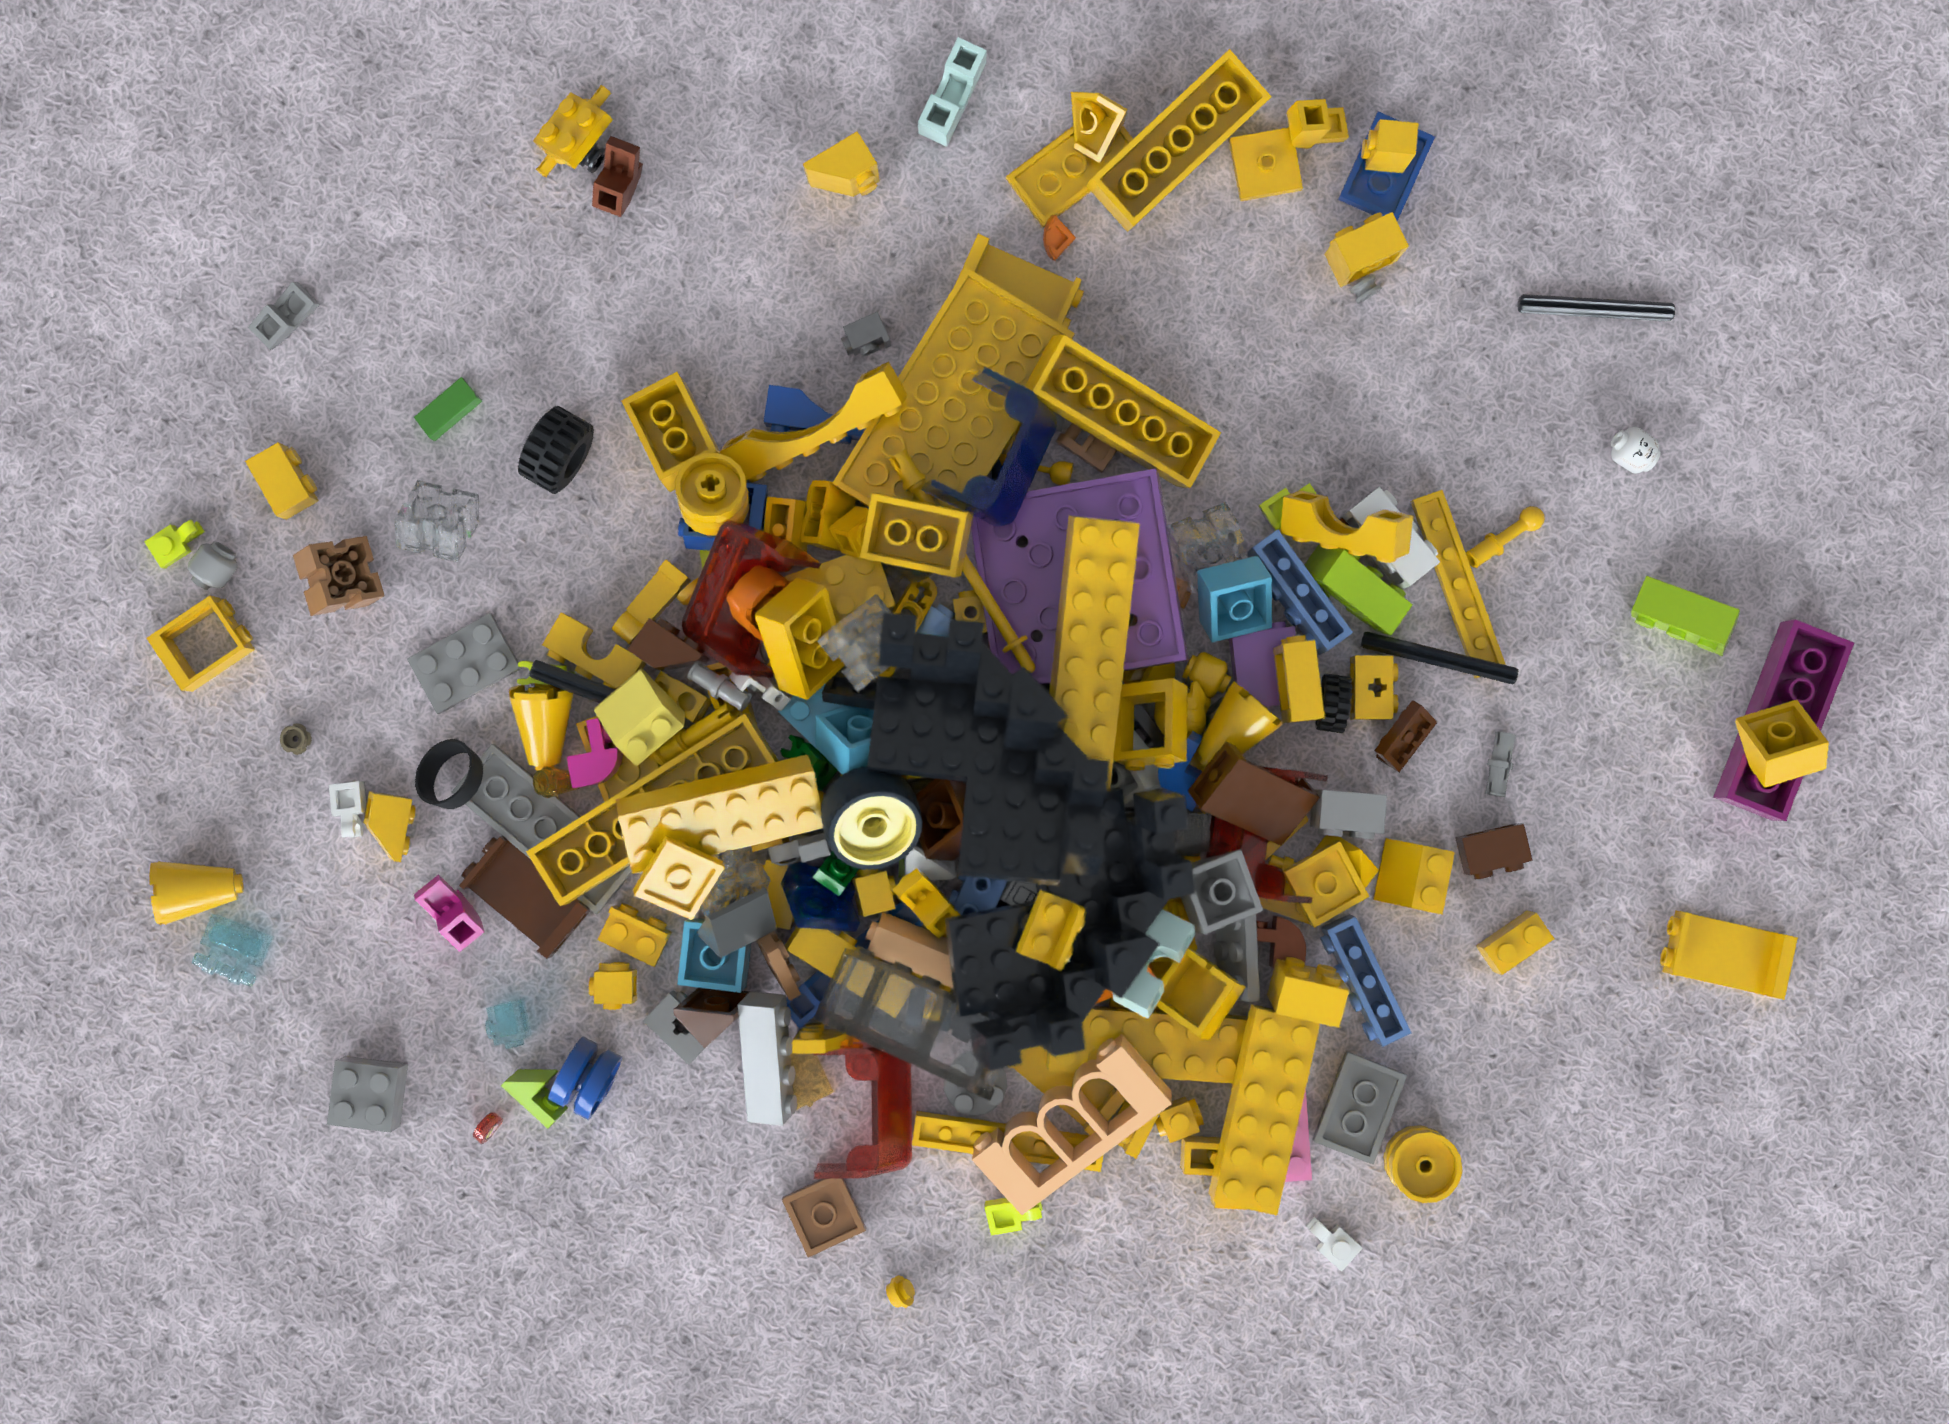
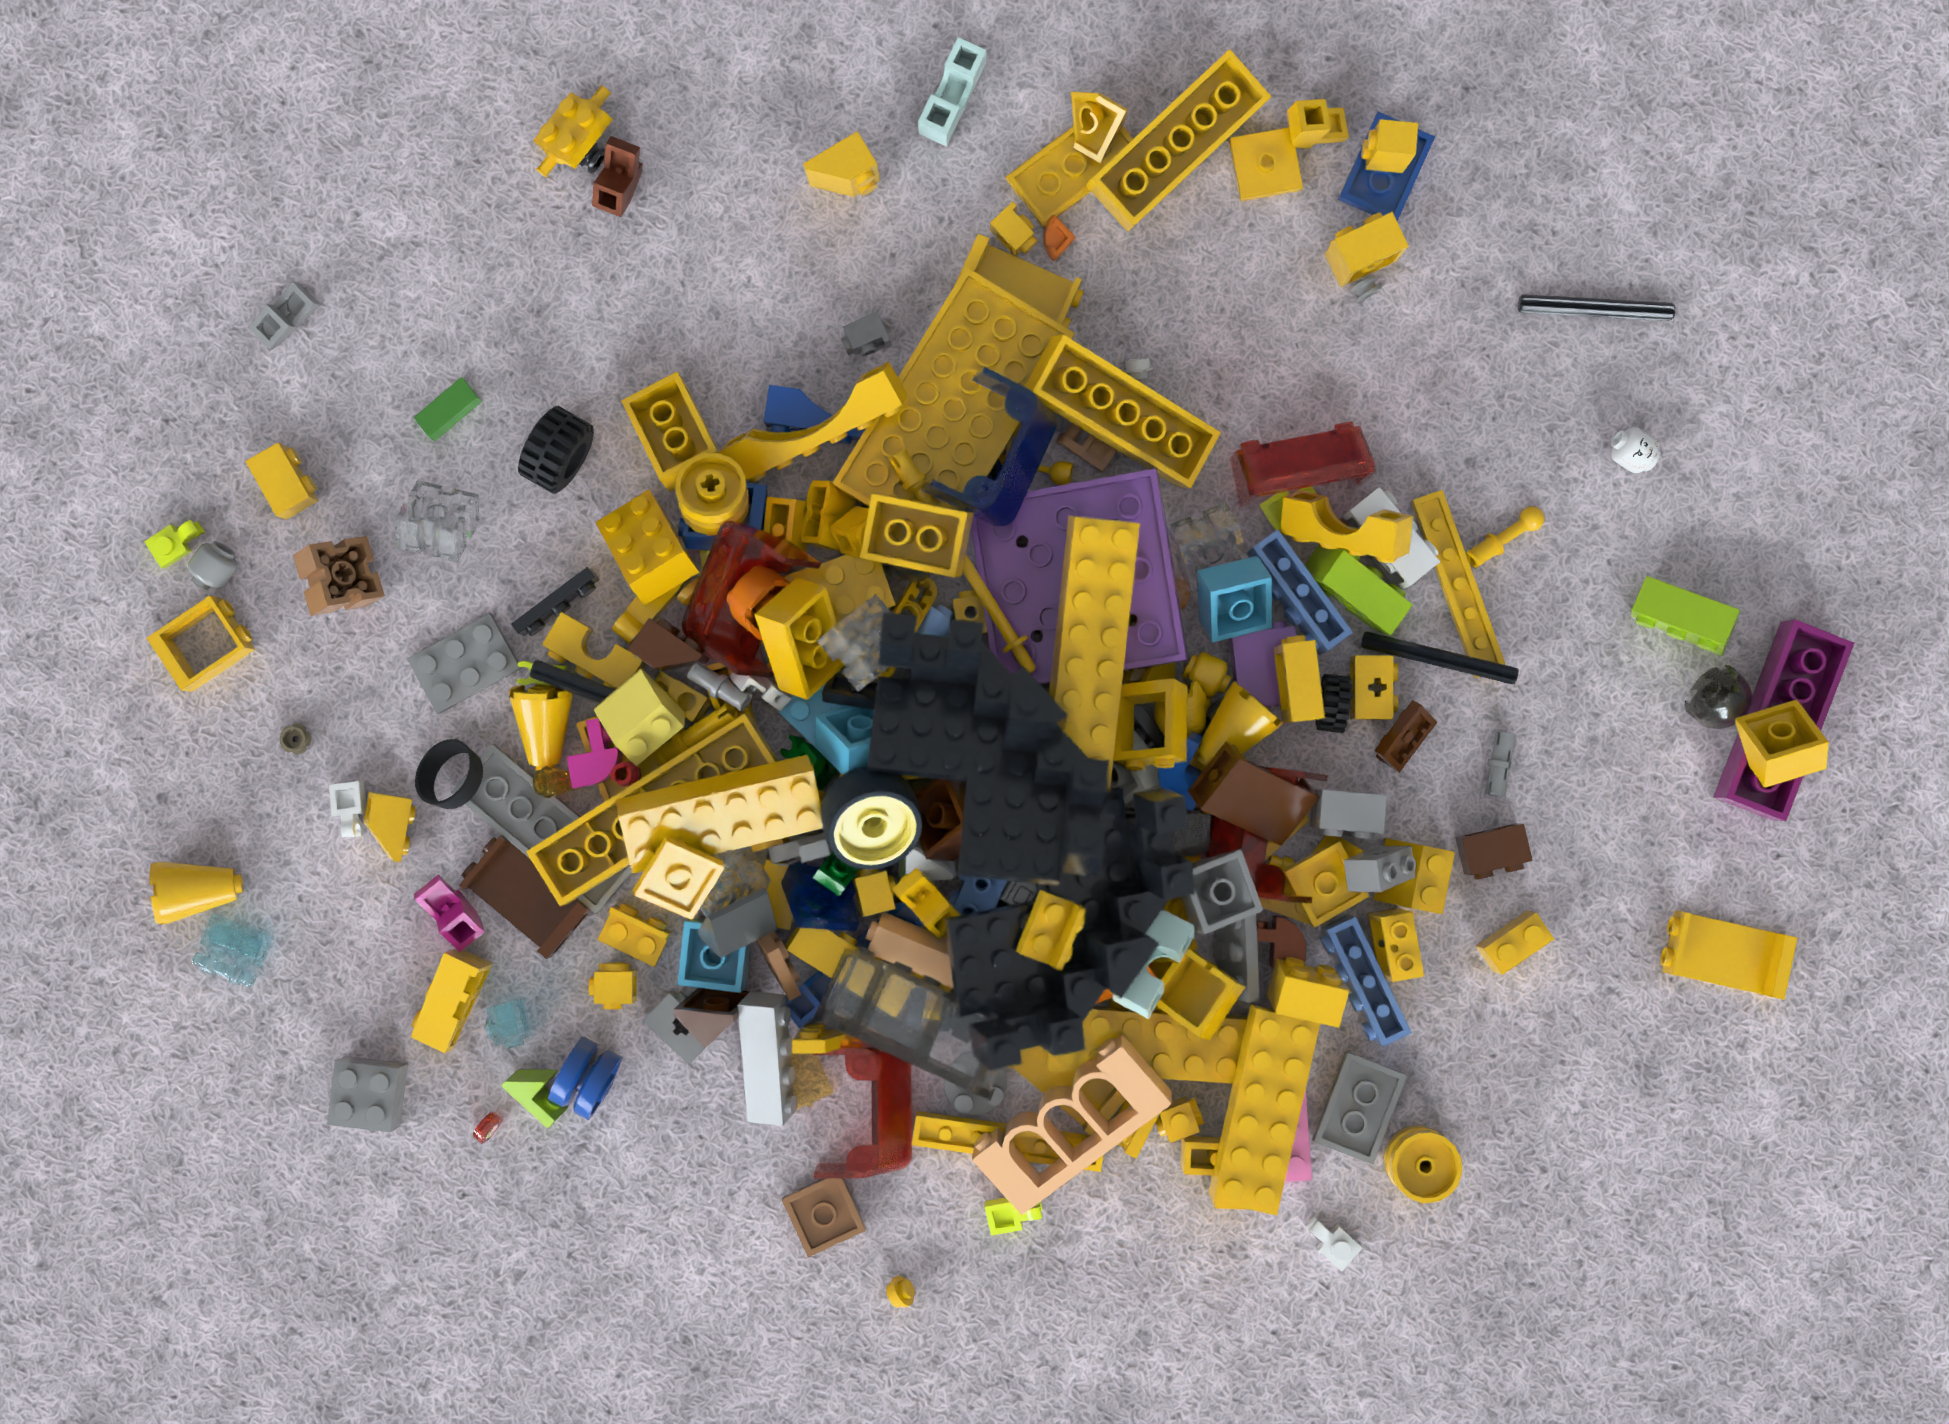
(450, 999): none -> yellow wedge
(556, 602): none -> black plate
(619, 770): none -> red pin
(646, 547): none -> yellow brick
(1014, 230): none -> yellow brick
(1138, 367): none -> white plate
(1301, 462): none -> clear red windscreen
(1379, 868): none -> light grey brick
(1401, 953): none -> yellow window
(1725, 694): none -> clear smoke cylinder

